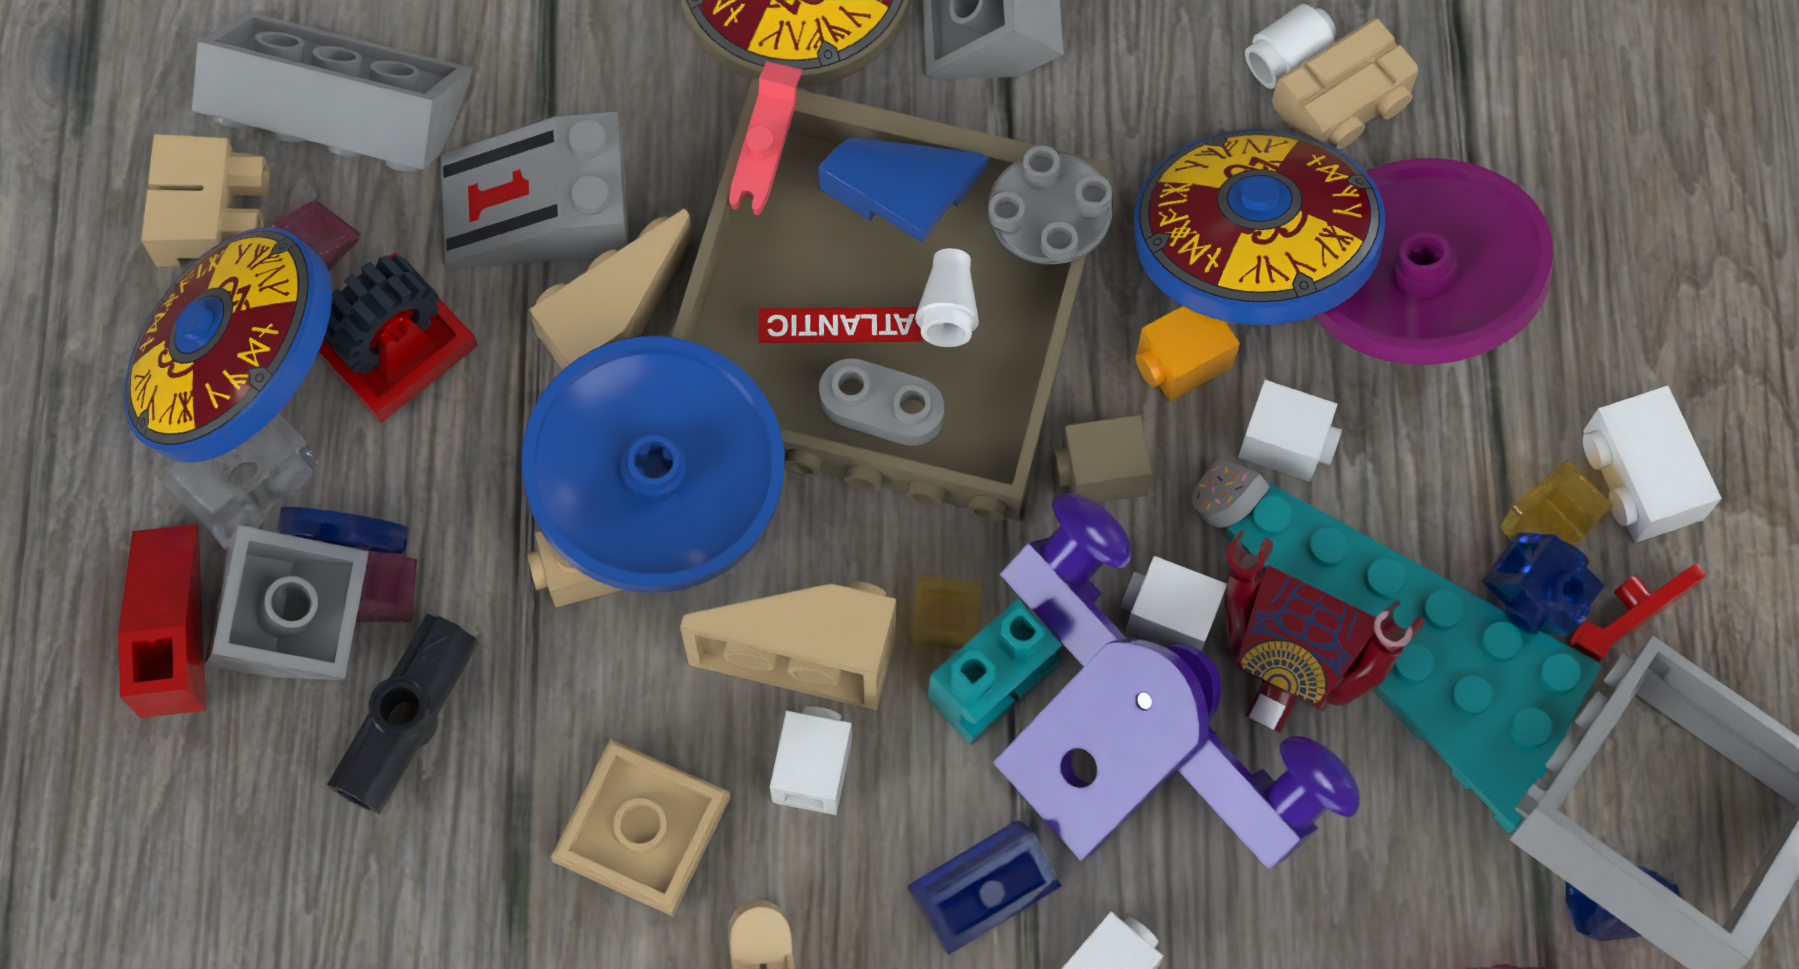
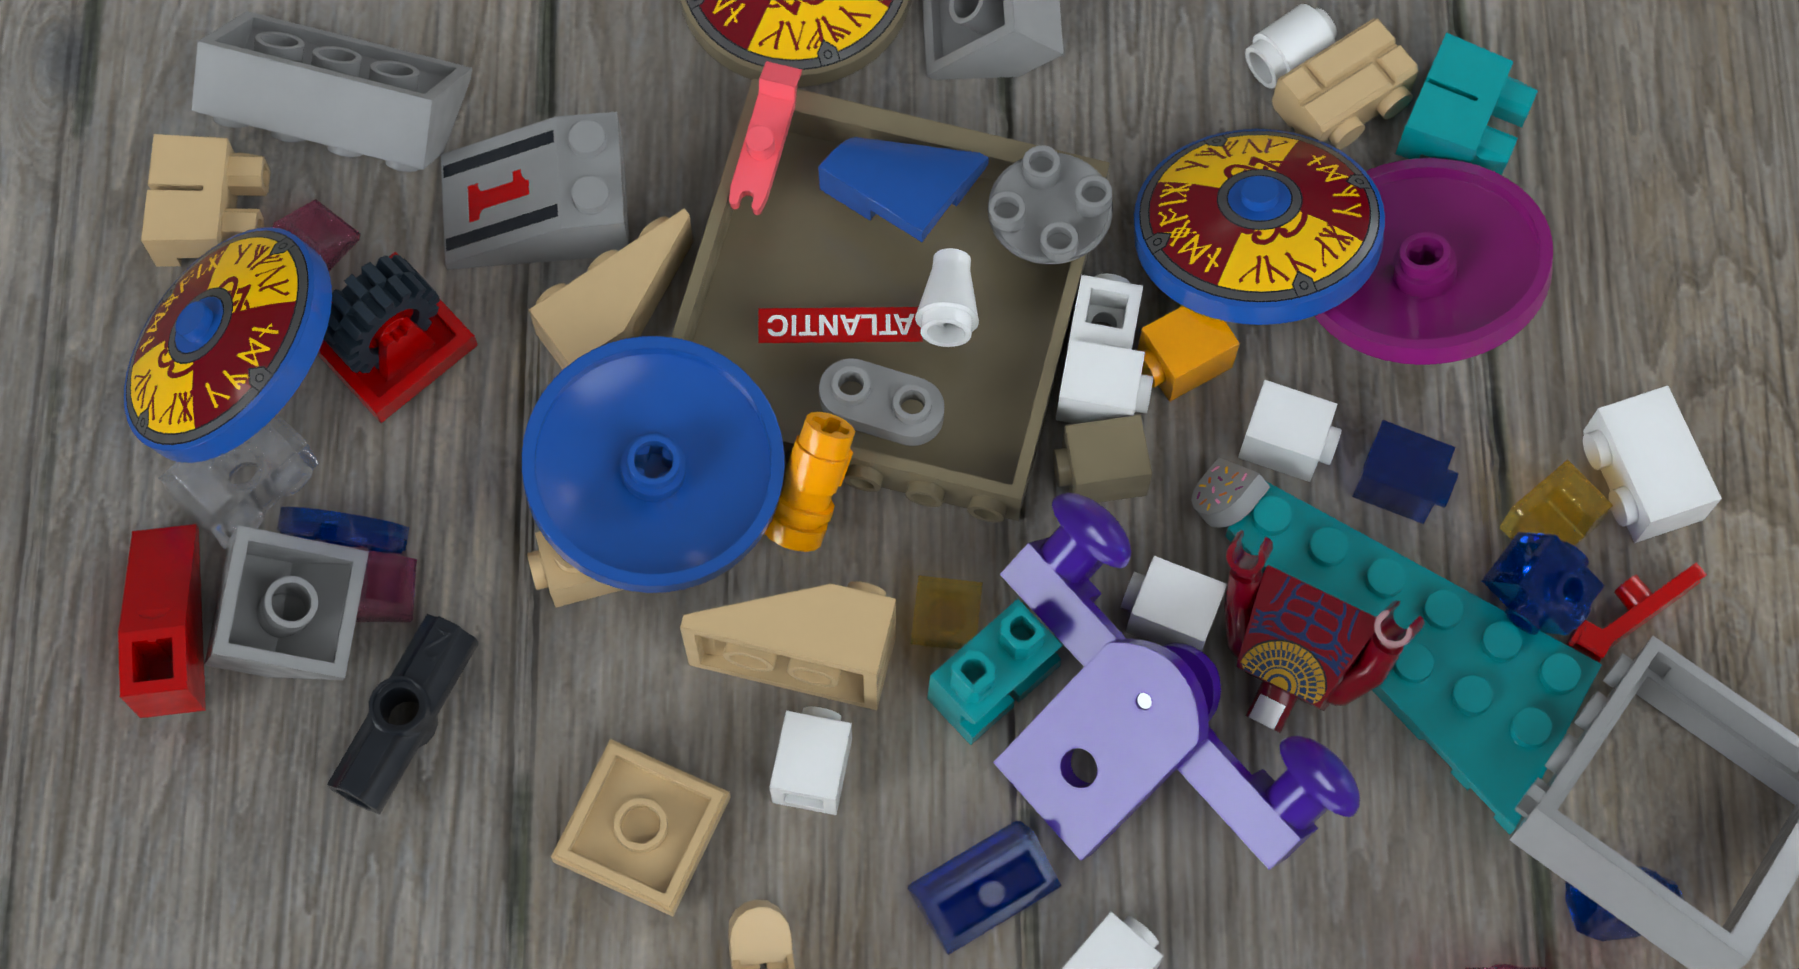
(810, 480): none -> light orange axle
(1102, 383): none -> white brick
(1107, 300): none -> white brick
(1406, 473): none -> clear blue brick
(1457, 102): none -> teal hips

